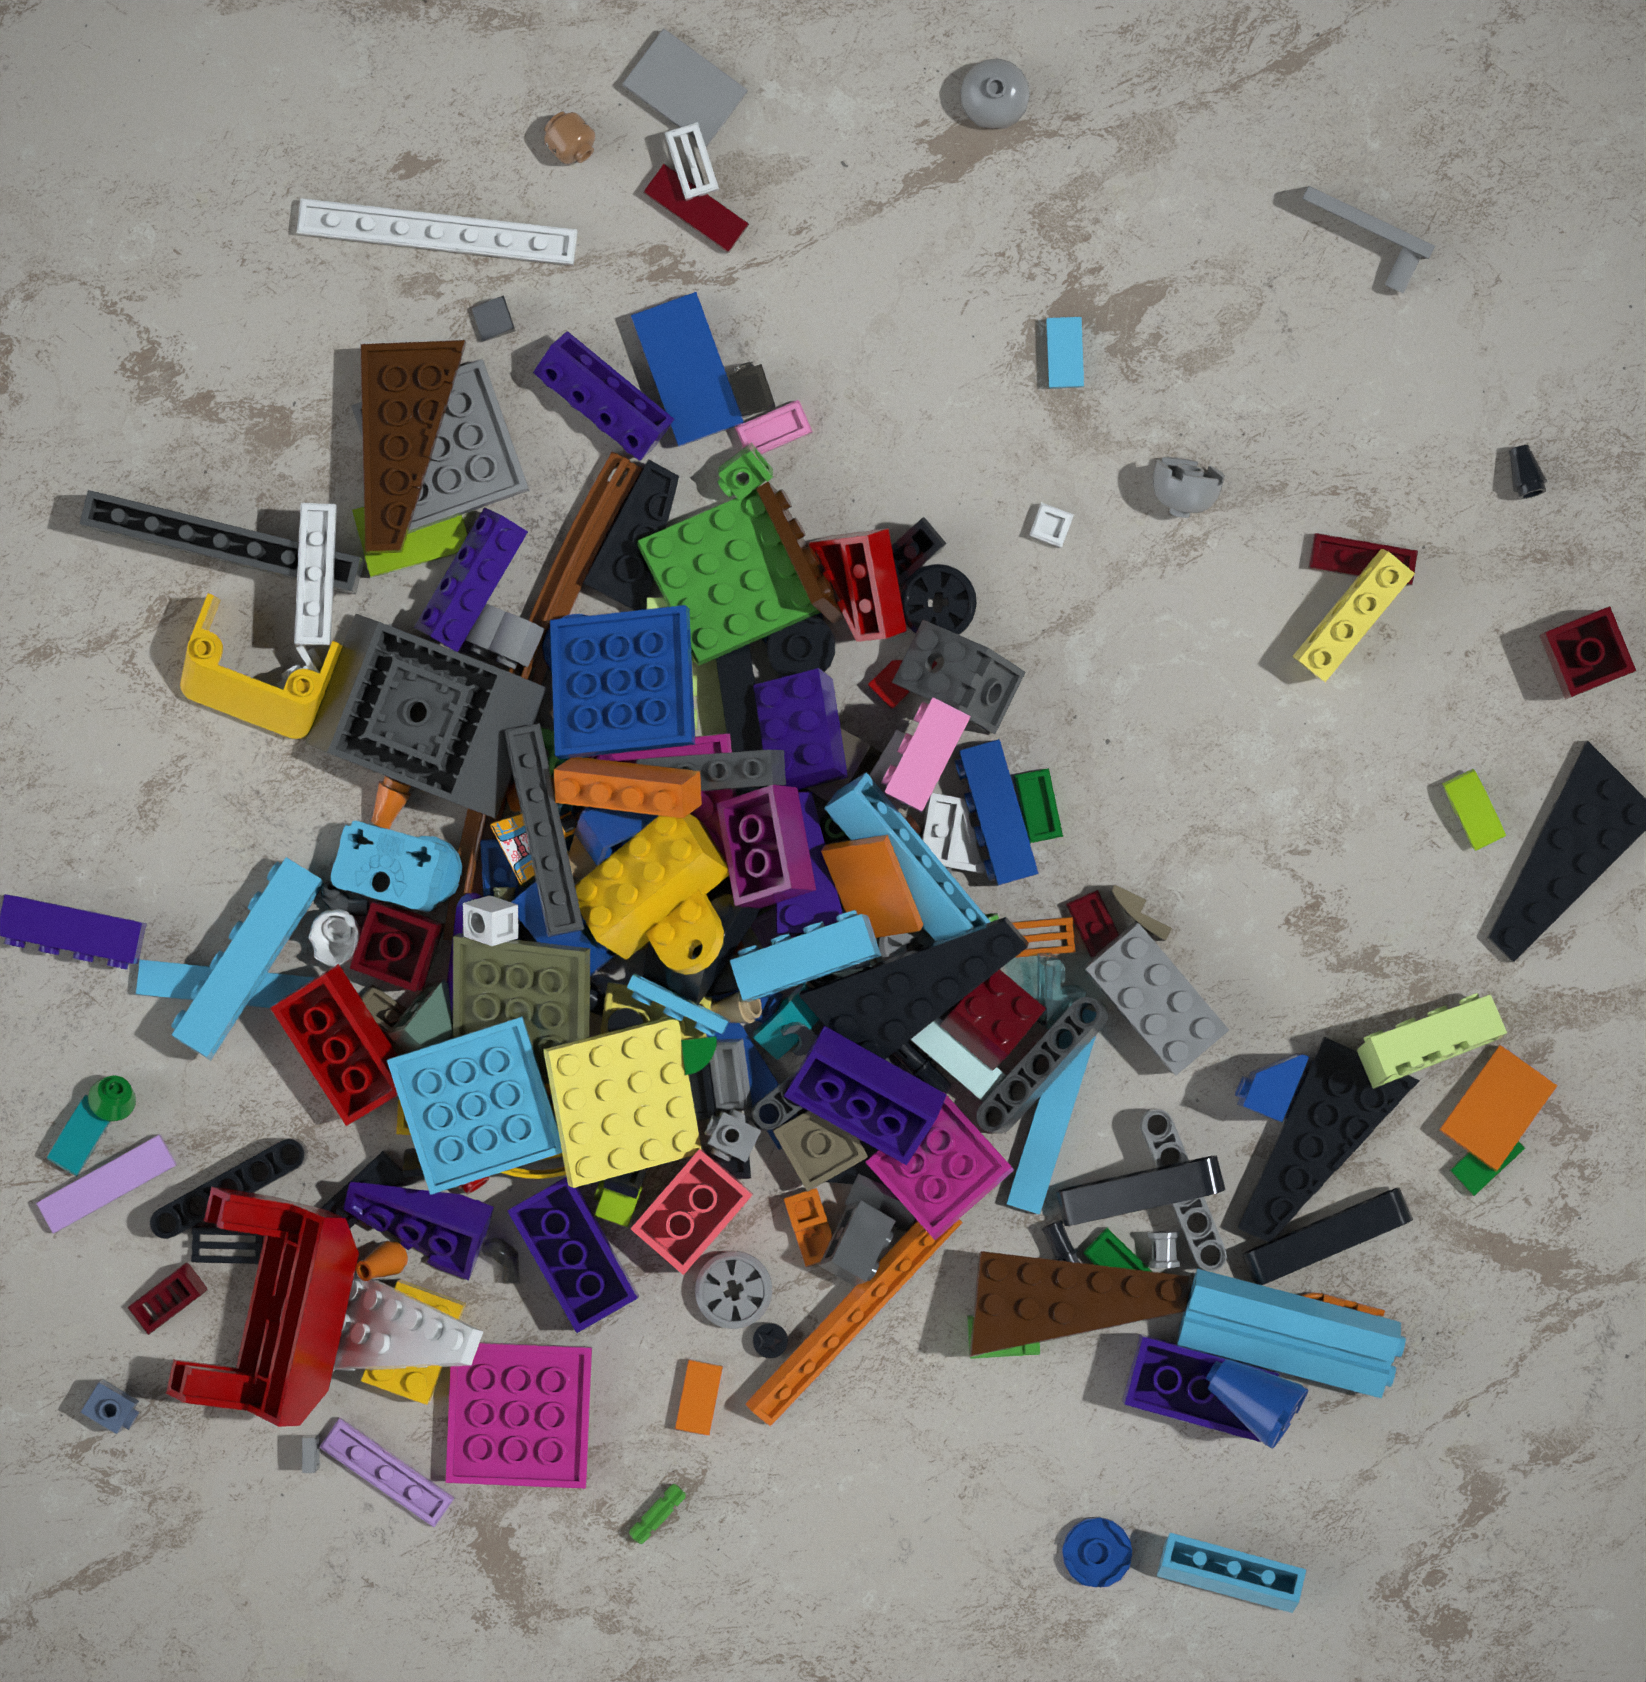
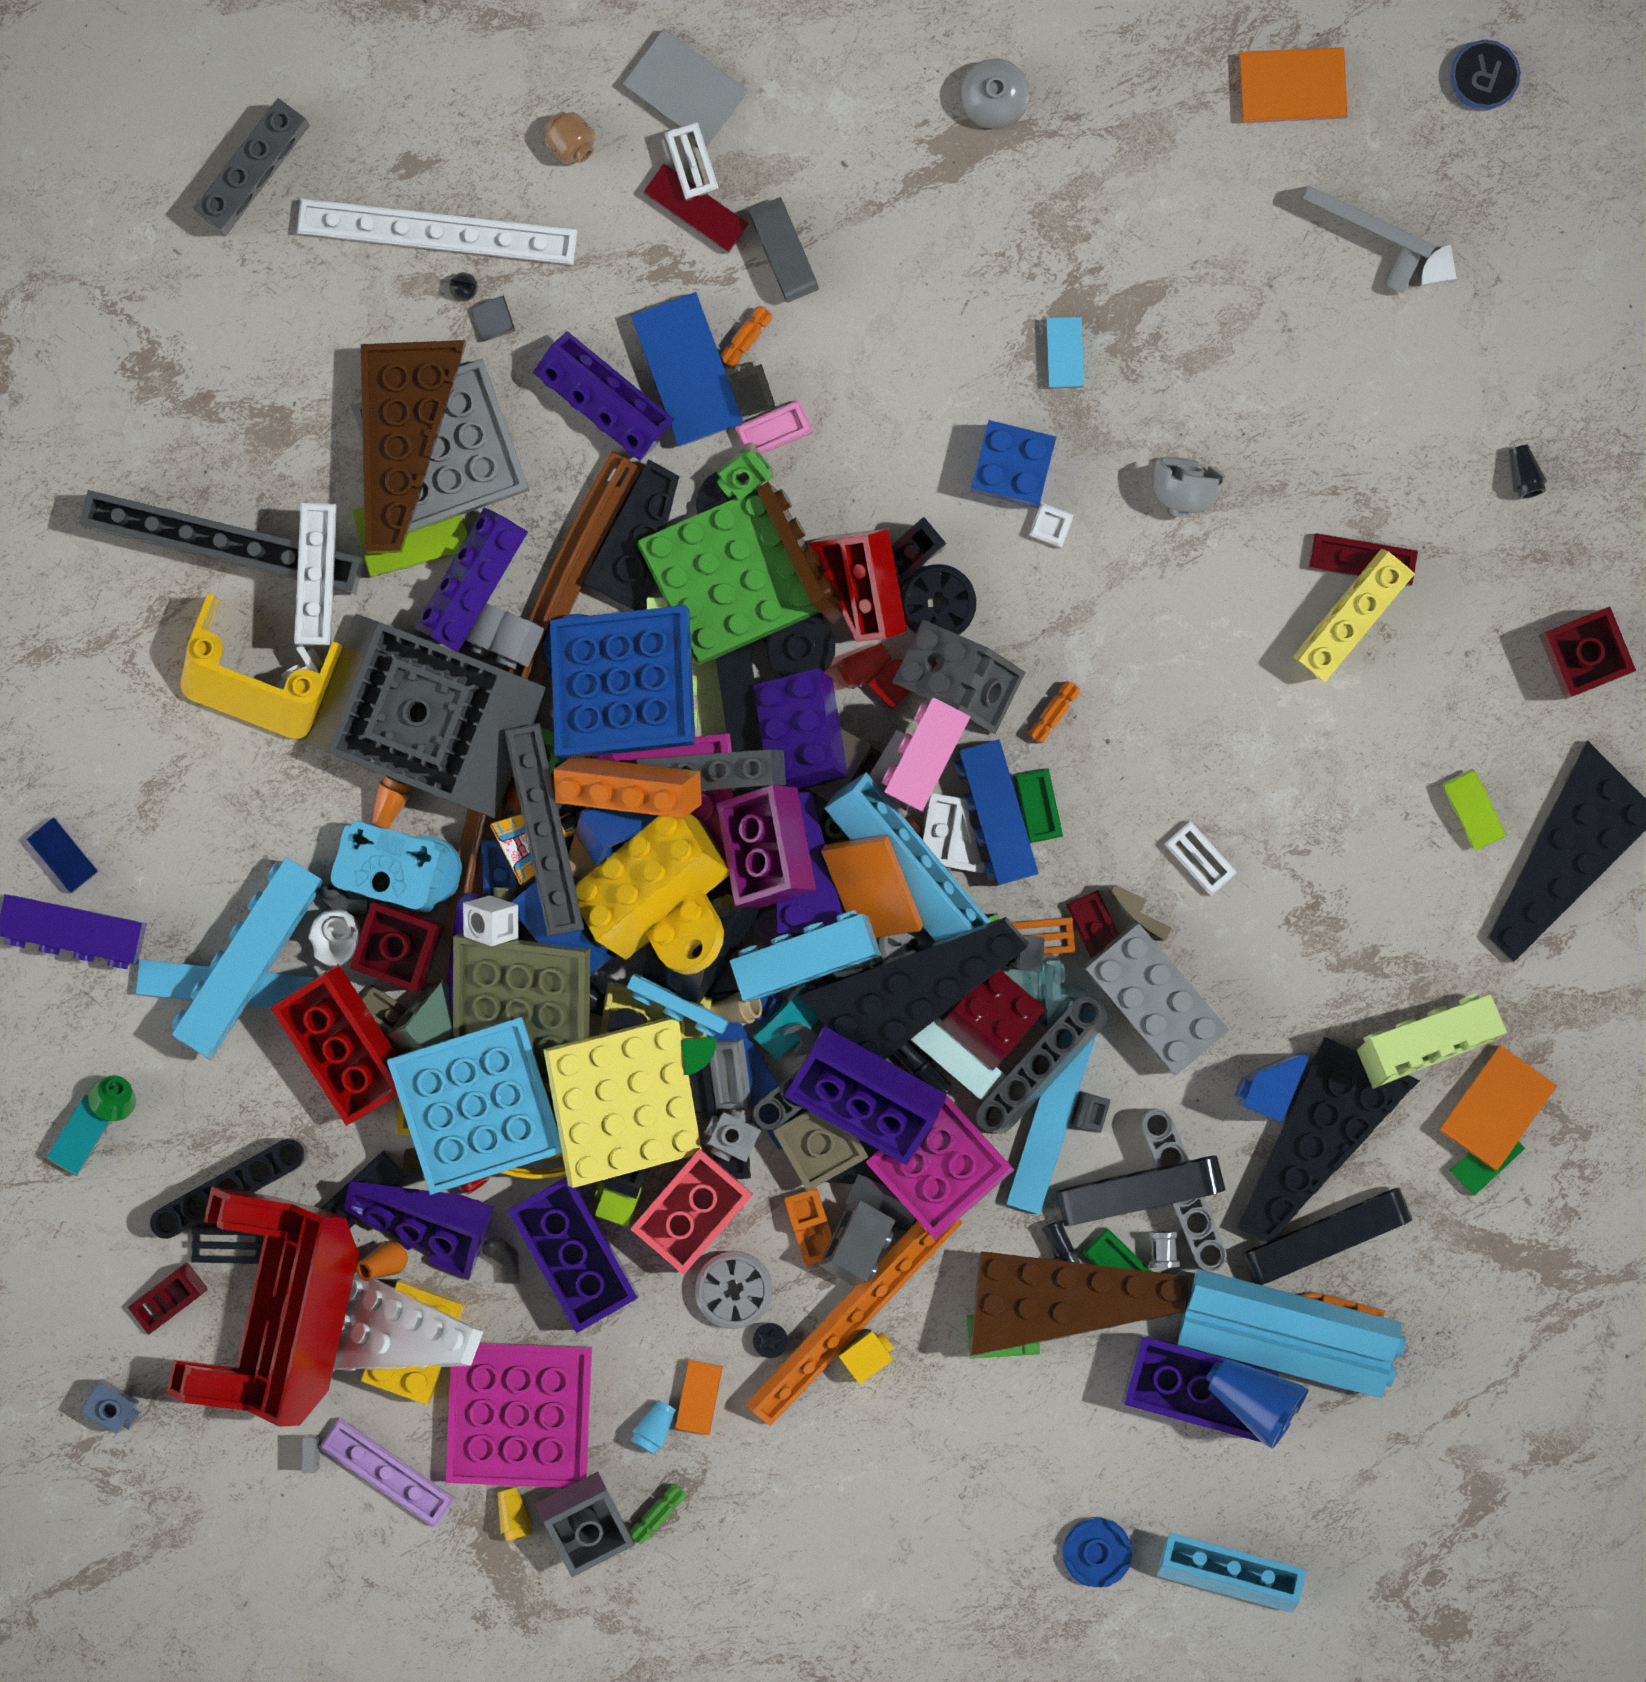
(62, 855): none -> clear blue tile
(106, 1184): lavender tile -> none
(251, 166): none -> dark grey brick
(461, 293): none -> black hinge
(513, 1516): none -> yellow cone
(584, 1524): none -> dark grey brick
(653, 1428): none -> medium azure cone
(710, 494): none -> black tile
(746, 336): none -> orange axle
(783, 249): none -> dark grey beam
(863, 665): none -> clear red cone
(867, 1355): none -> yellow brick
(1013, 464): none -> blue brick
(1031, 958): none -> black slope
(1054, 712): none -> orange axle
(1090, 1112): none -> dark grey slope
(1220, 880): none -> white tile
(1293, 85): none -> orange tile
(1439, 267): none -> white tile
(1485, 75): none -> black tile

